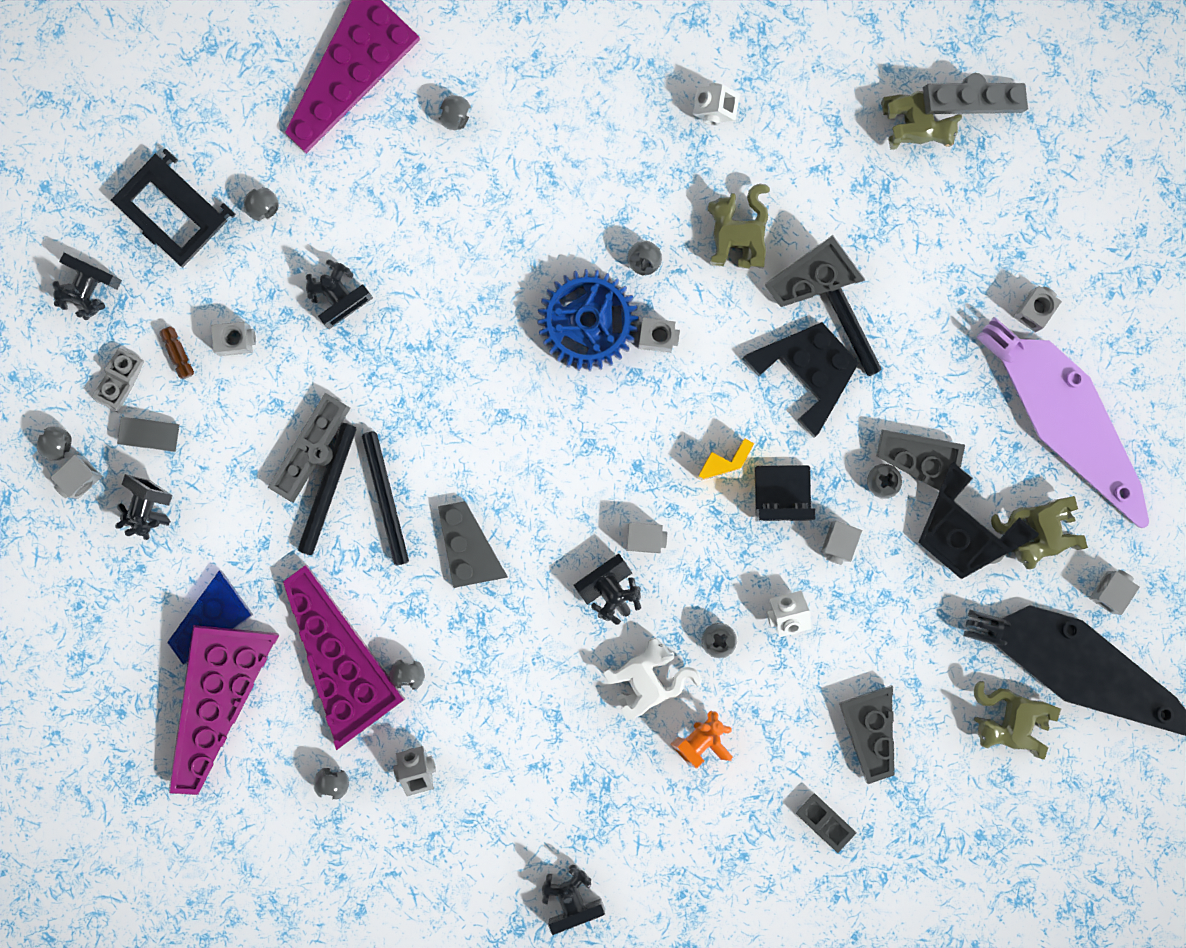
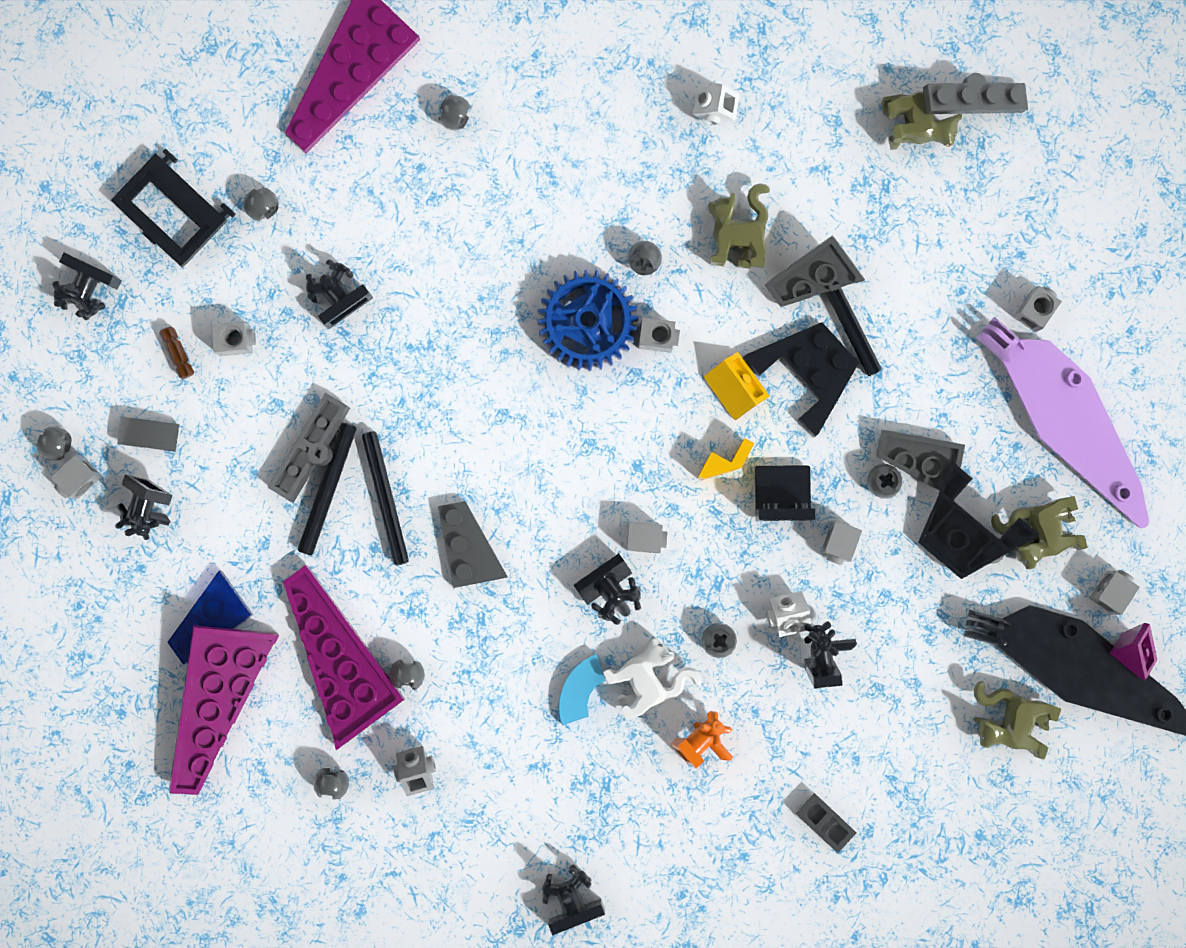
(119, 379): light grey slope -> none
(578, 688): none -> medium azure tile
(736, 386): none -> yellow panel
(821, 666): none -> black piece
(871, 732): dark grey wing -> none
(1136, 650): none -> magenta slope

